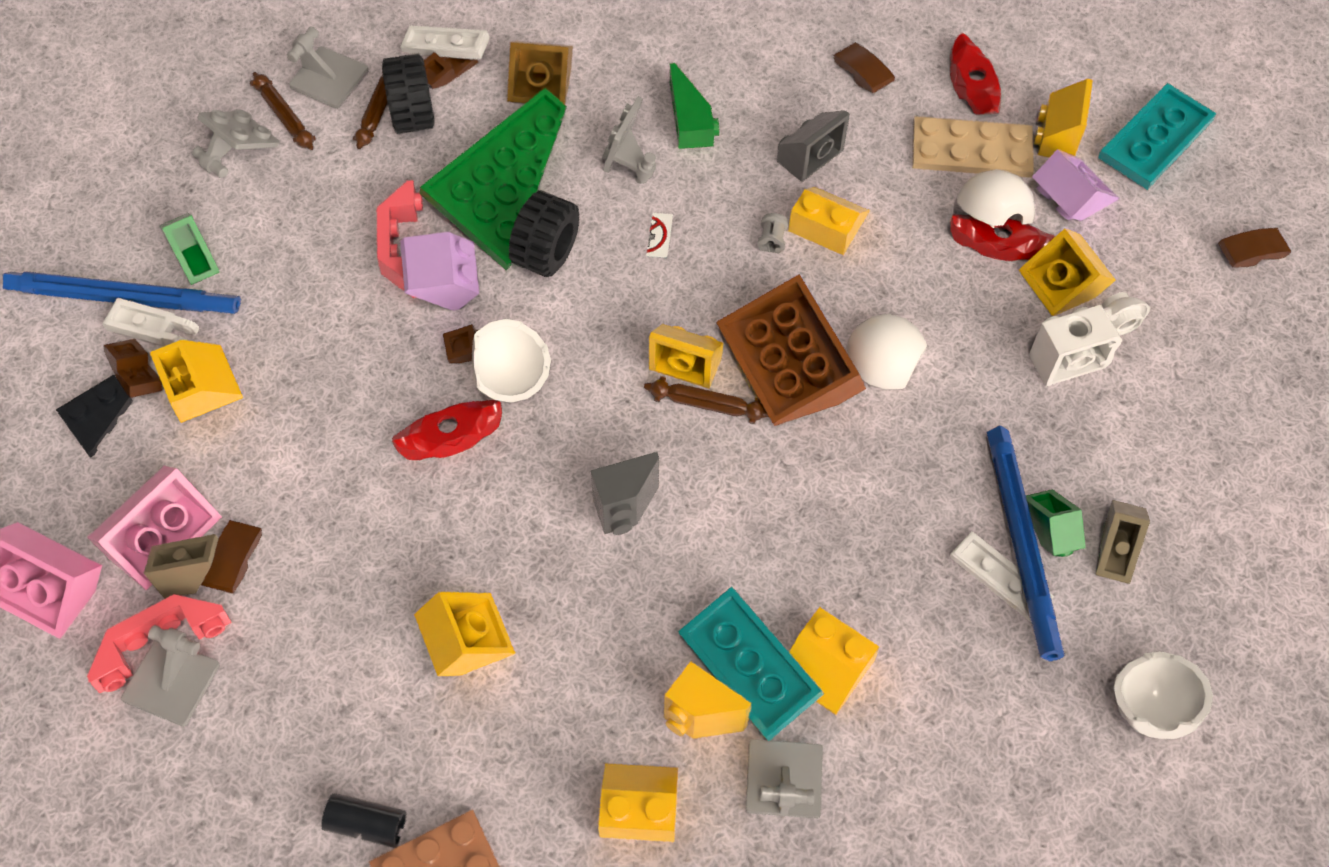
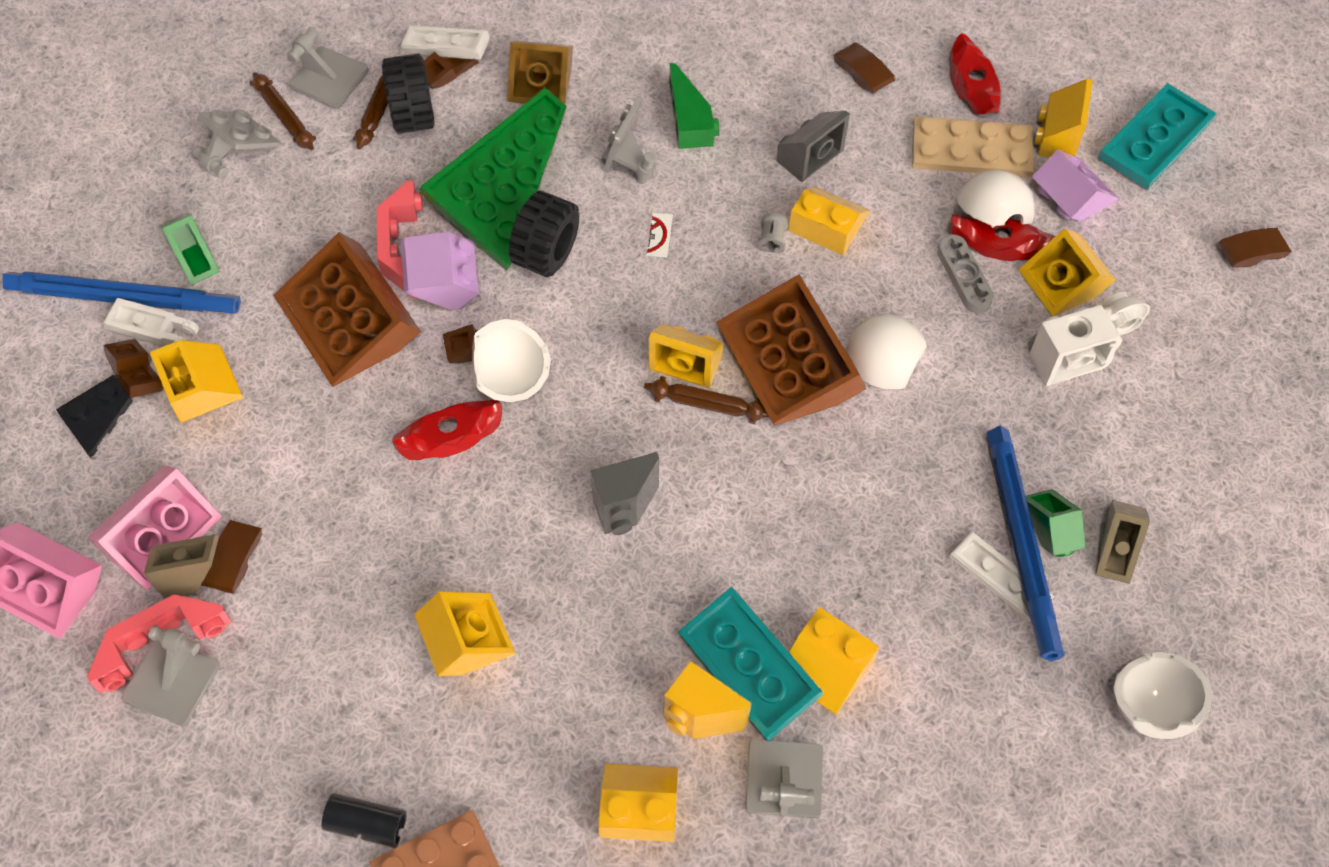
(345, 310): none -> dark orange slope
(967, 262): none -> light grey beam

